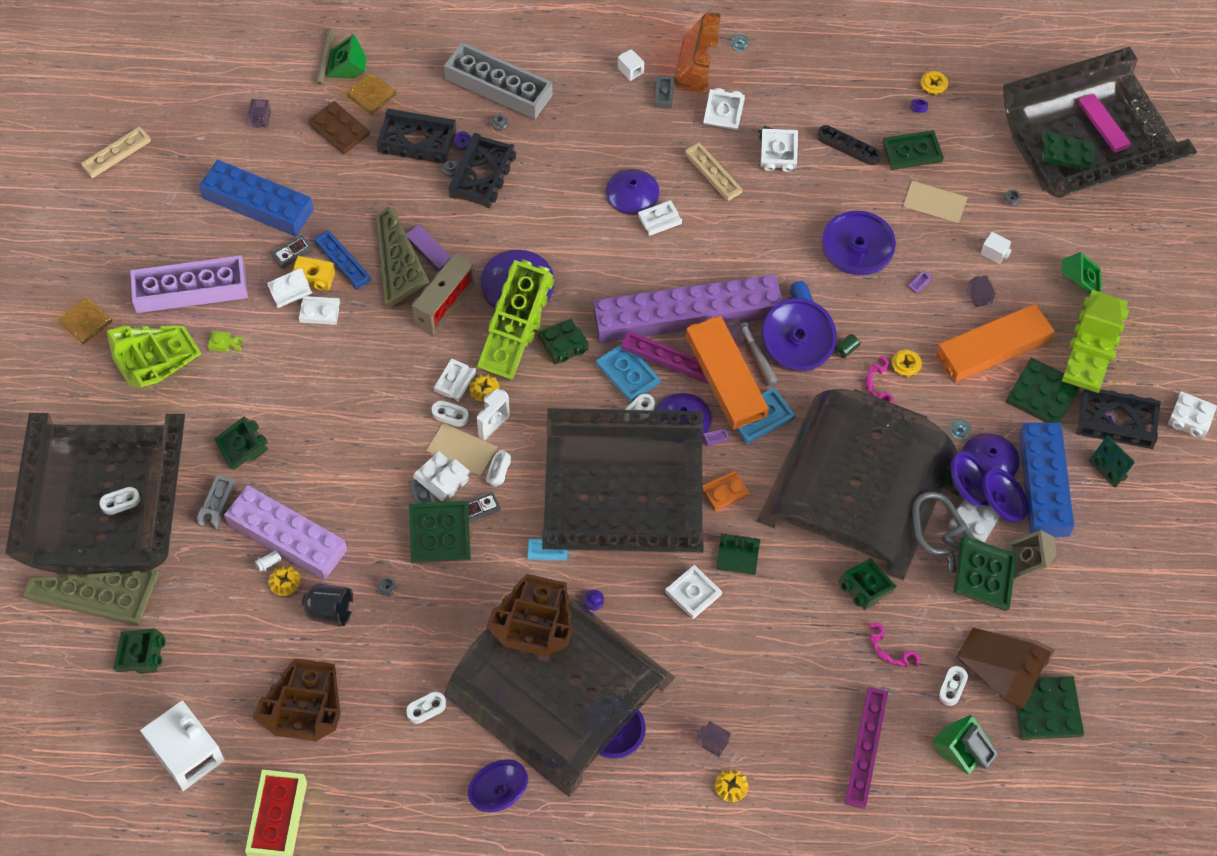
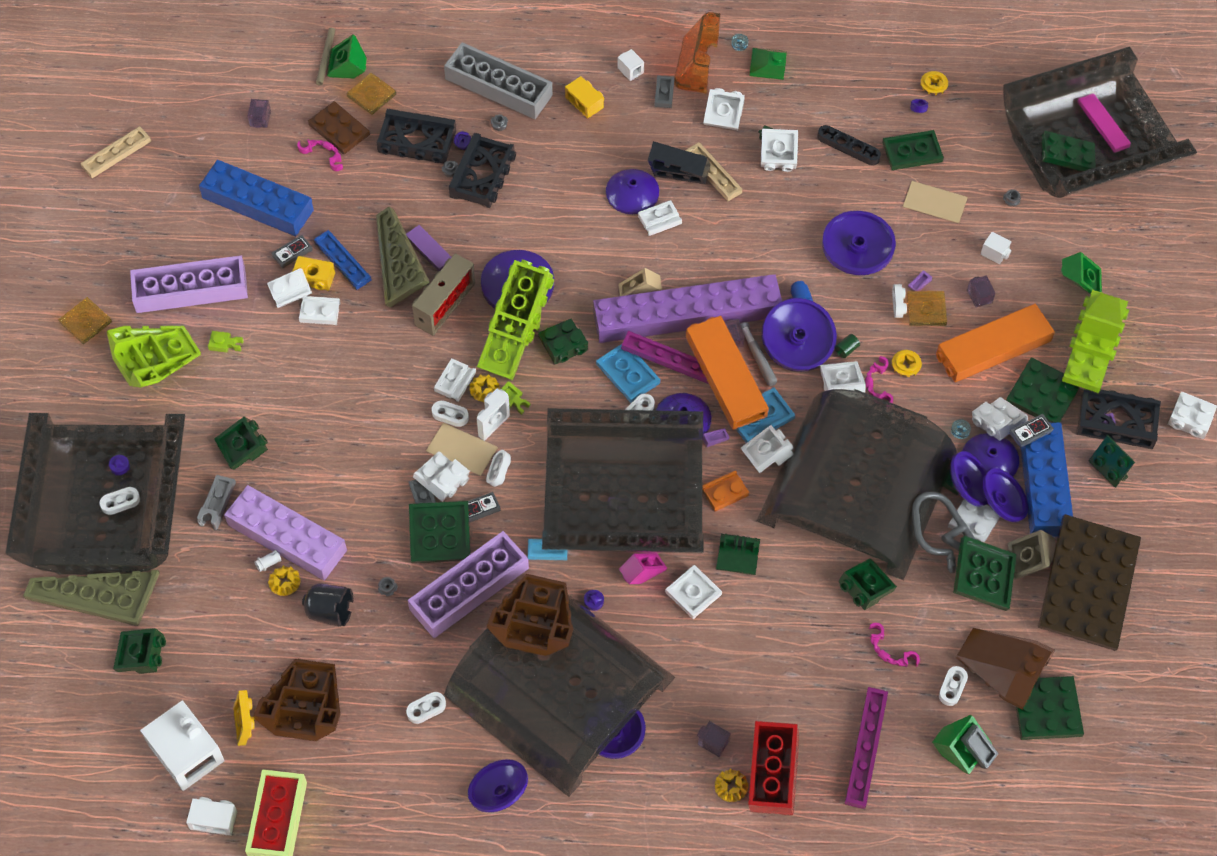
(119, 465): none -> dark purple tile
(212, 816): none -> white brick
(242, 718): none -> yellow plate
(336, 158): none -> dark pink piece
(468, 584): none -> lavender brick
(515, 397): none -> lime plate
(584, 97): none -> yellow brick
(641, 282): none -> tan slope
(642, 568): none -> dark pink slope
(678, 164): none -> black wedge
(768, 63): none -> green slope
(768, 448): none -> white plate
(774, 768): none -> red brick
(842, 376): none -> white plate
(898, 295): none -> white plate
(926, 308): none -> clear yellow plate
(998, 418): none -> white plate
(1031, 430): none -> tile
(1089, 582): none -> dark brown plate

